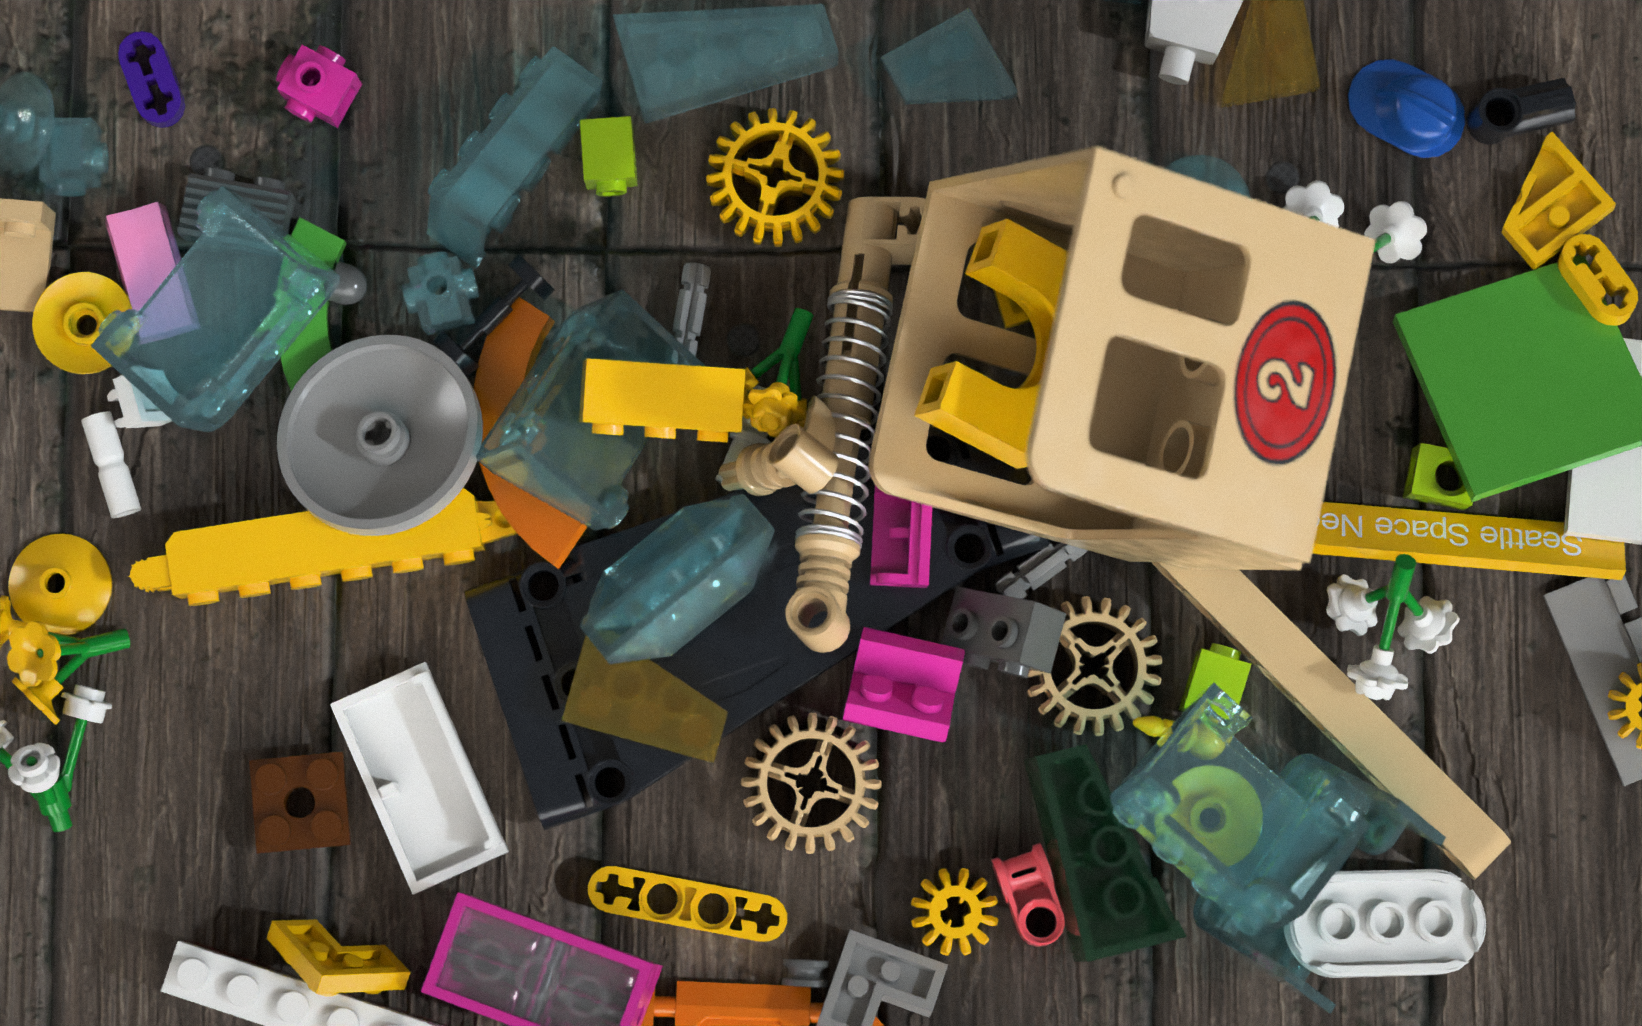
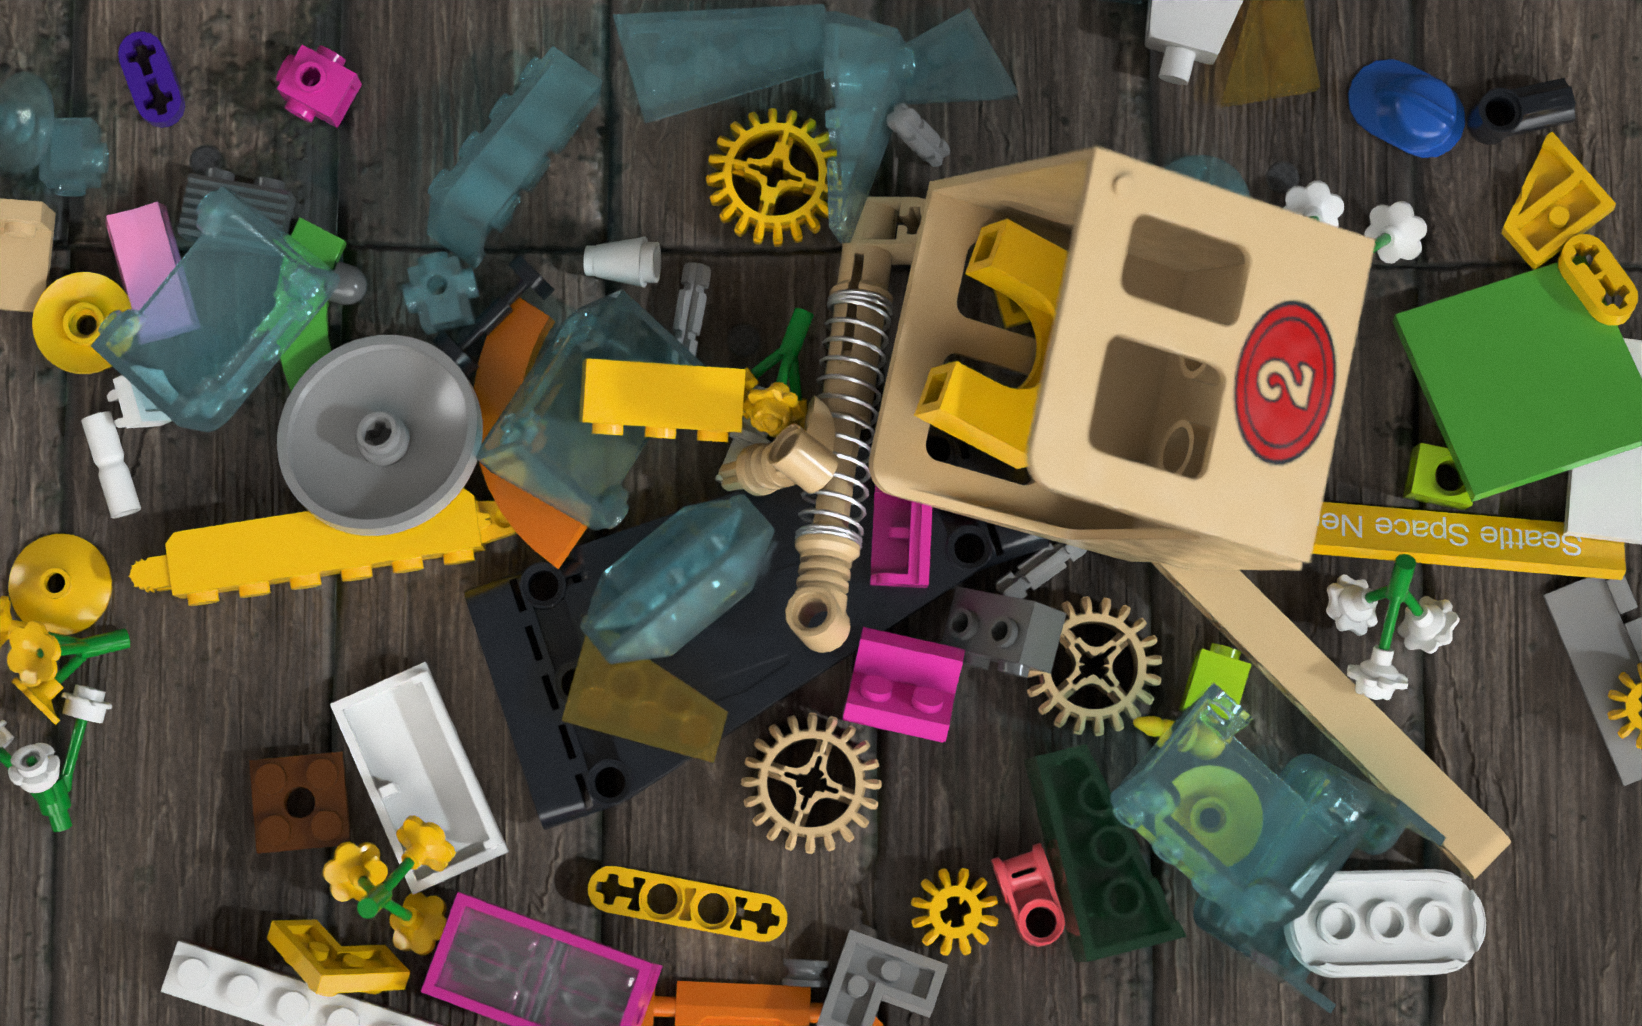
(358, 875): none -> yellow plant
(608, 155): lime brick -> none
(624, 261): none -> white cone
(867, 78): none -> clear light blue wedge
(918, 134): none -> light grey axle

